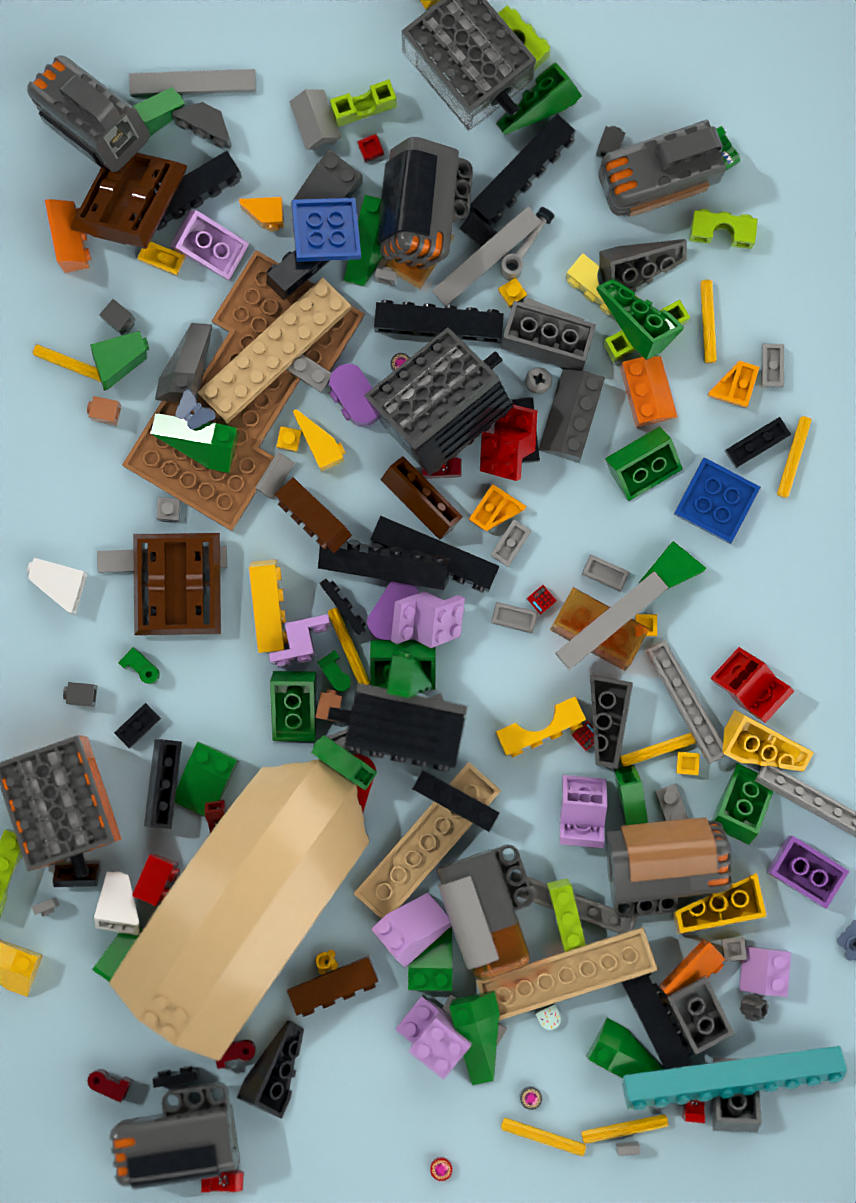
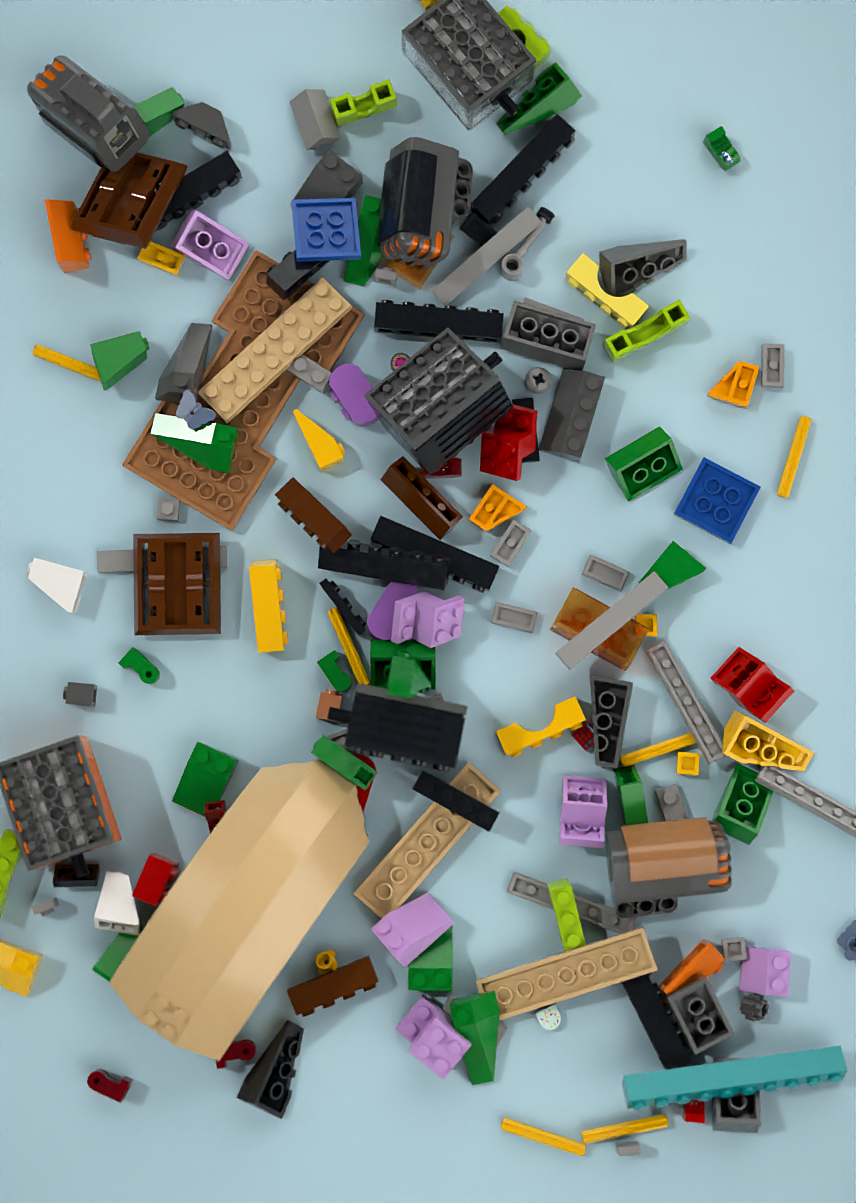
(104, 410): nougat brick -> none
(118, 317): dark grey brick -> none
(137, 725): black plate -> none
(162, 783): black brick -> none
(167, 1078): black plate -> none
(180, 1144): dark grey piece -> none
(193, 82): light grey tile -> none
(229, 1181): red leg -> none
(265, 211): light orange slope -> none
(275, 475): light grey tile -> none
(288, 439): yellow plate -> none
(293, 705): green slope -> none
(300, 640): lavender bracket -> none
(370, 148): red tile -> none
(441, 1169): tile -> none
(483, 908): piece -> none
(512, 292): yellow plate -> none
(530, 1098): tile -> none
(541, 599): red tile -> none
(610, 140): dark grey brick -> none
(620, 1052): green wedge -> none
(642, 323): green wedge -> none
(648, 391): orange slope -> none
(662, 169): dark grey piece -> none
(708, 321): yellow axle -> none
(737, 905): yellow wedge -> none
(741, 227): lime arch -> none
(757, 442): black plate -> none
(807, 871): medium lavender brick -> none

